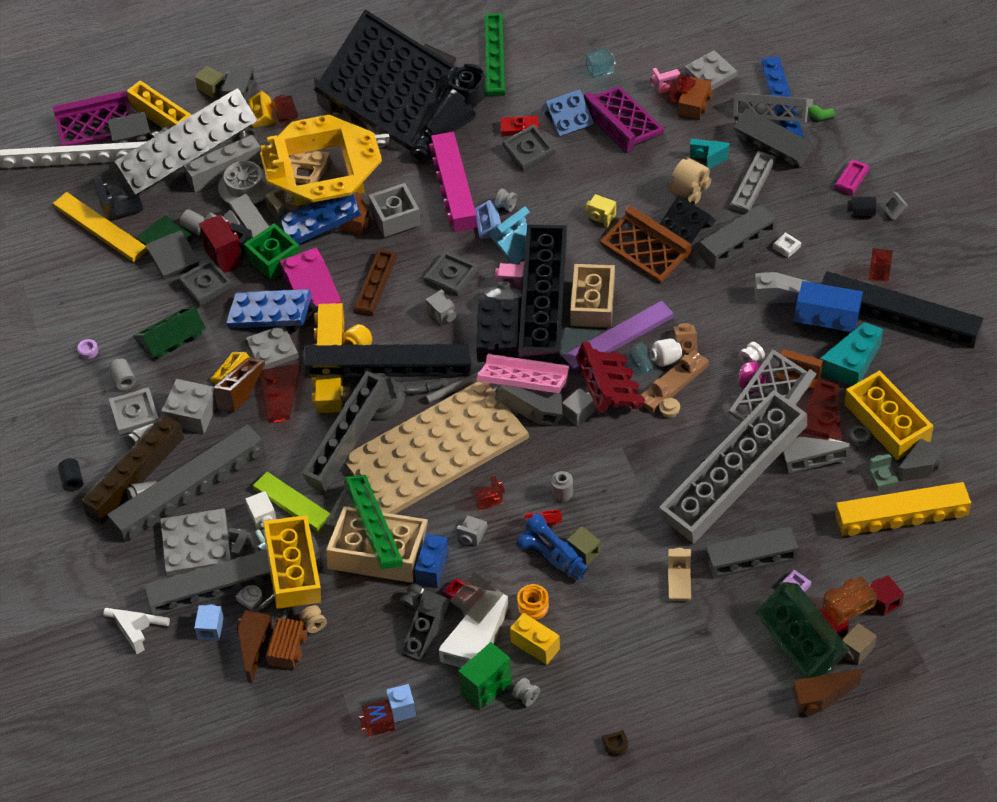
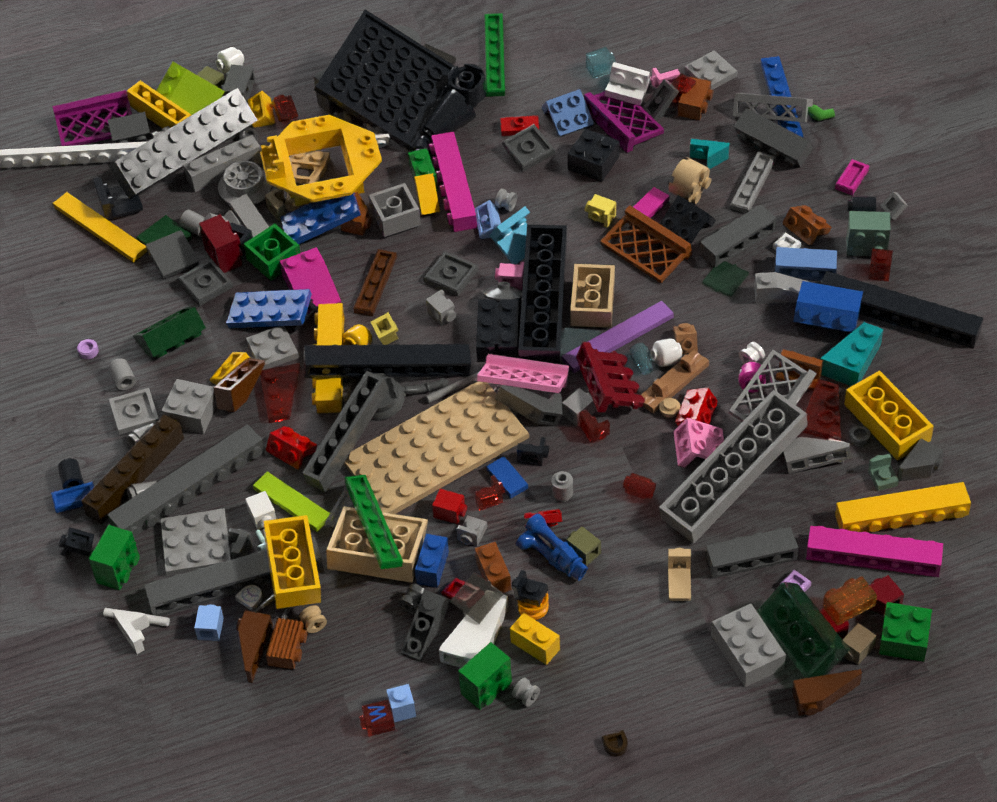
(71, 497): none -> blue tile
(76, 541): none -> black bracket
(114, 557): none -> green brick
(188, 89): none -> lime slope
(228, 57): none -> white head
(289, 446): none -> red bracket
(385, 329): none -> light yellow brick
(421, 164): none -> green brick
(426, 194): none -> yellow slope
(449, 506): none -> red brick
(493, 566): none -> dark orange brick
(507, 474): none -> blue tile
(528, 590): none -> black bracket
(532, 454): none -> black bracket
(593, 155): none -> black brick
(593, 429): none -> clear red bracket
(627, 84): none -> white bracket
(639, 486): none -> clear red brick
(652, 202): none -> dark pink tile
(660, 102): none -> dark grey slope
(695, 440): none -> bright pink bracket
(697, 405): none -> red bracket
(726, 278): none -> clear green piece
(748, 645): none -> light grey brick
(805, 223): none -> dark orange bracket
(805, 263): none -> medium blue brick
(867, 232): none -> sand green brick
(874, 551): none -> dark pink brick
(905, 631): none -> green brick

